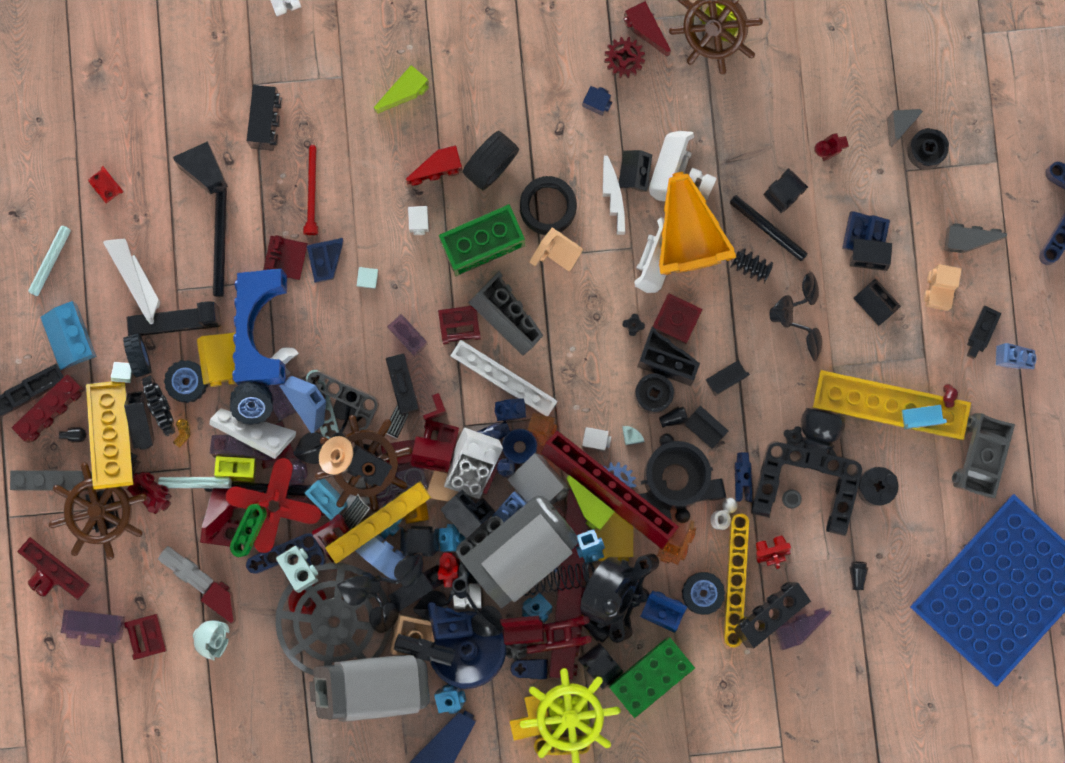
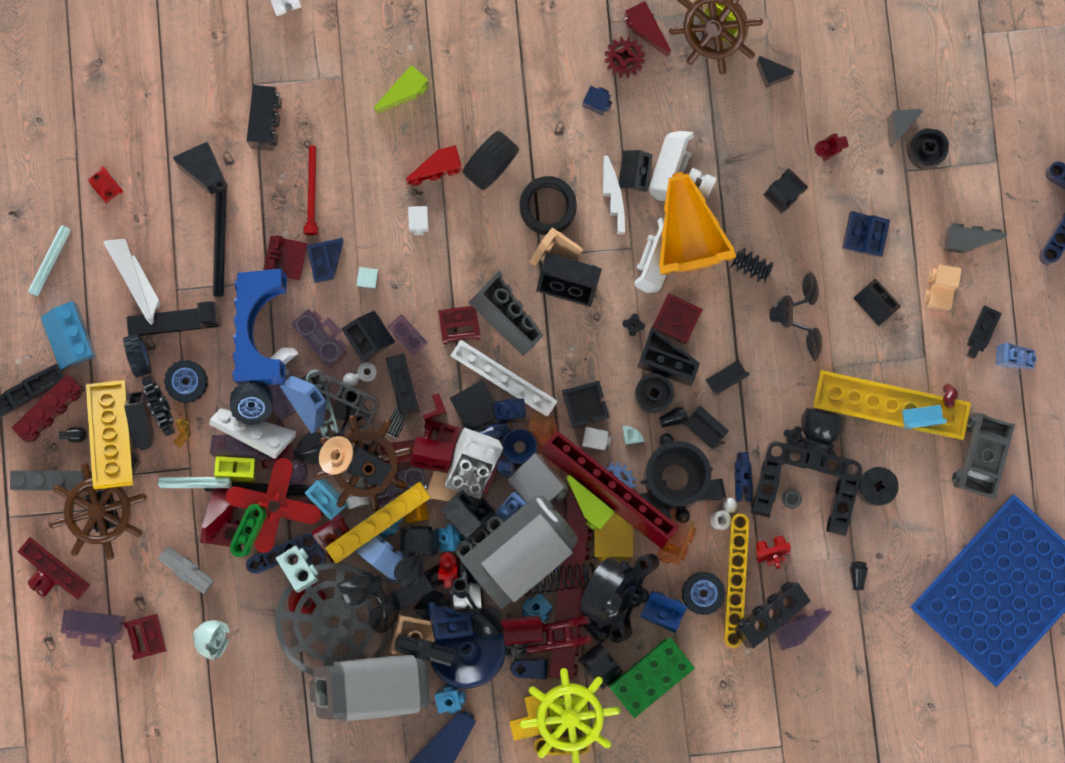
(121, 372): light aqua tile -> none
(156, 494): dark red brick -> none
(217, 358): yellow brick -> none
(220, 600): dark red slope -> none
(324, 345): none -> clear purple piece
(352, 379): none -> white plate
(355, 512): sticker -> none
(368, 335): none -> black slope
(475, 406): none -> black slope
(482, 240): green brick -> none
(568, 279): none -> black brick
(584, 404): none -> black piece
(590, 546): dark azure brick -> none
(768, 228): black axle -> none
(773, 72): none -> black slope
(871, 254): black panel -> none

